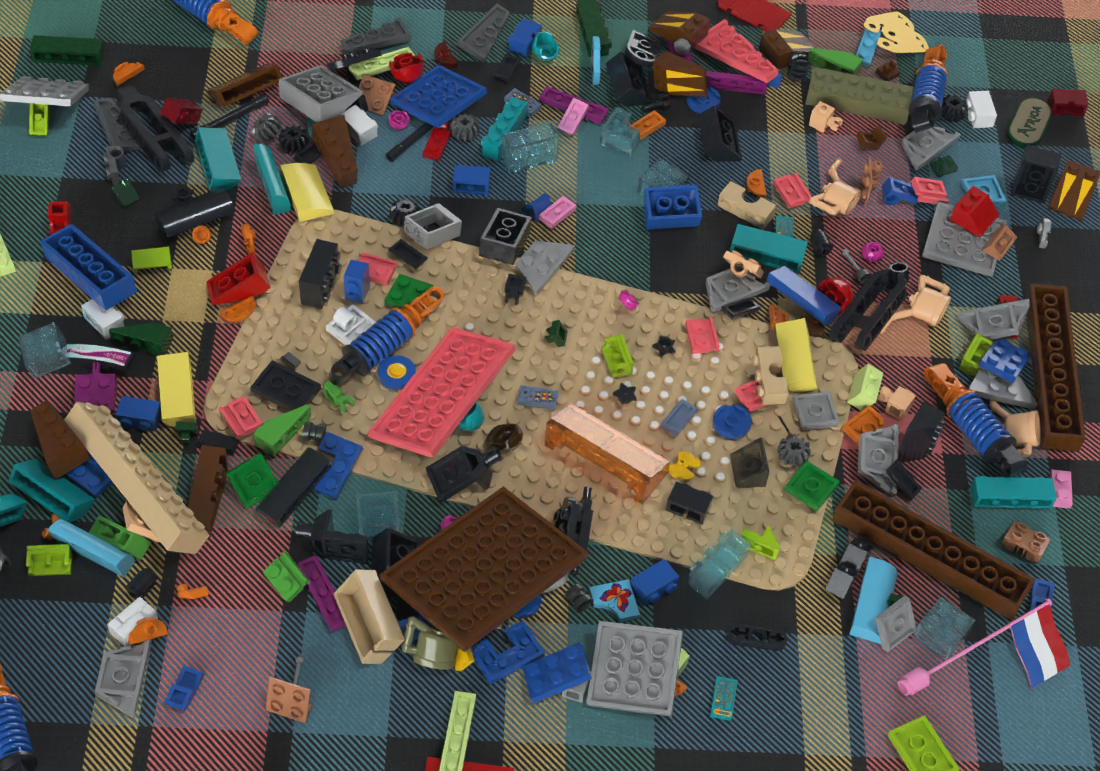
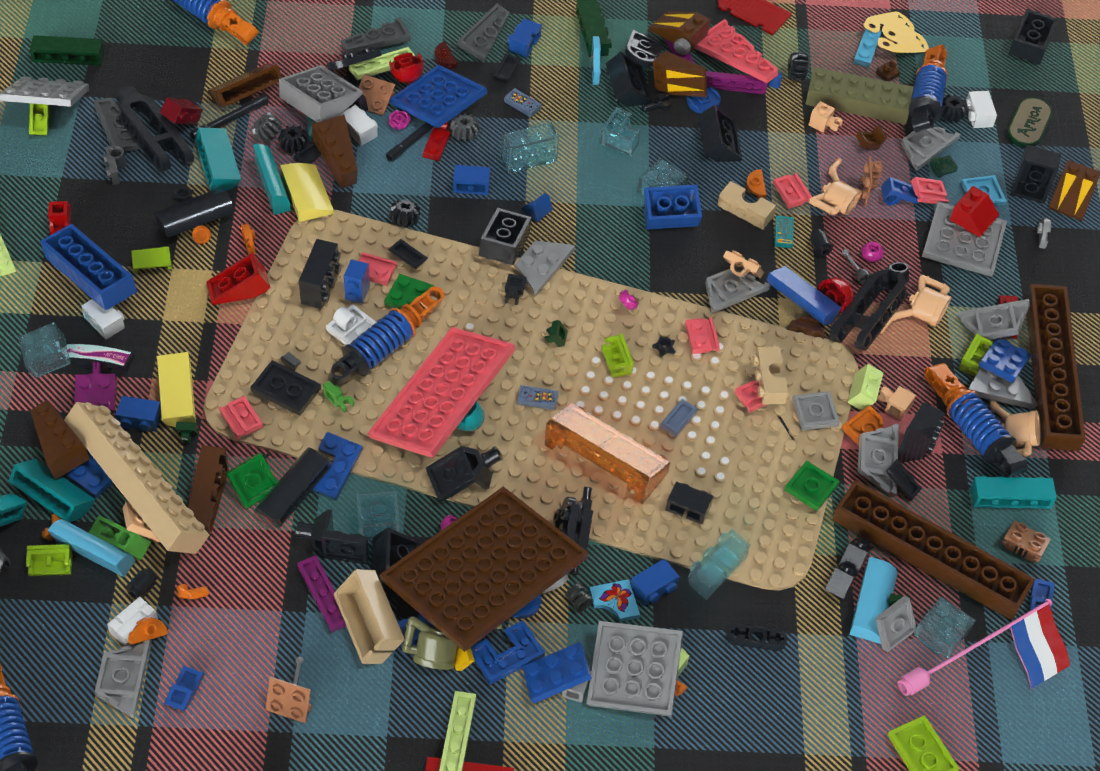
(125, 192): clear green tile -> none
(126, 71): orange plate -> none
(145, 337): dark green slope -> none
(218, 440): black tile -> none
(240, 310): orange plate -> none
(279, 430): bright green slope -> none
(286, 577): bright green plate -> none
(313, 432): pearl dark grey wheel -> none
(395, 371): blue tile -> none
(449, 227): light grey window -> none
(505, 437): dark brown hat -> none
(509, 120): teal brick -> none
(545, 46): teal hair -> none
(557, 212): bright pink plate -> none
(562, 101): magenta plate -> none
(573, 117): bright pink plate -> none
(624, 399): black plate -> none
(649, 124): orange plate -> none
(680, 469): yellow piece -> none
(723, 698): teal tile -> none
(732, 421): blue tile -> none
(740, 308): black tile -> none
(750, 465): clear smoke slope -> none
(764, 545): lime slope -> none
(769, 248): teal brick -> none
(776, 316): orange plate -> none
(780, 44): reddish brown slope -> none
(793, 451): dark grey gear -> none
(796, 355): light yellow brick -> none
(835, 60): bright green slope -> none
(999, 242): nougat slope -> none
(1033, 36): none -> black brick
(1063, 488): bright pink plate -> none
(1068, 101): dark red brick -> none

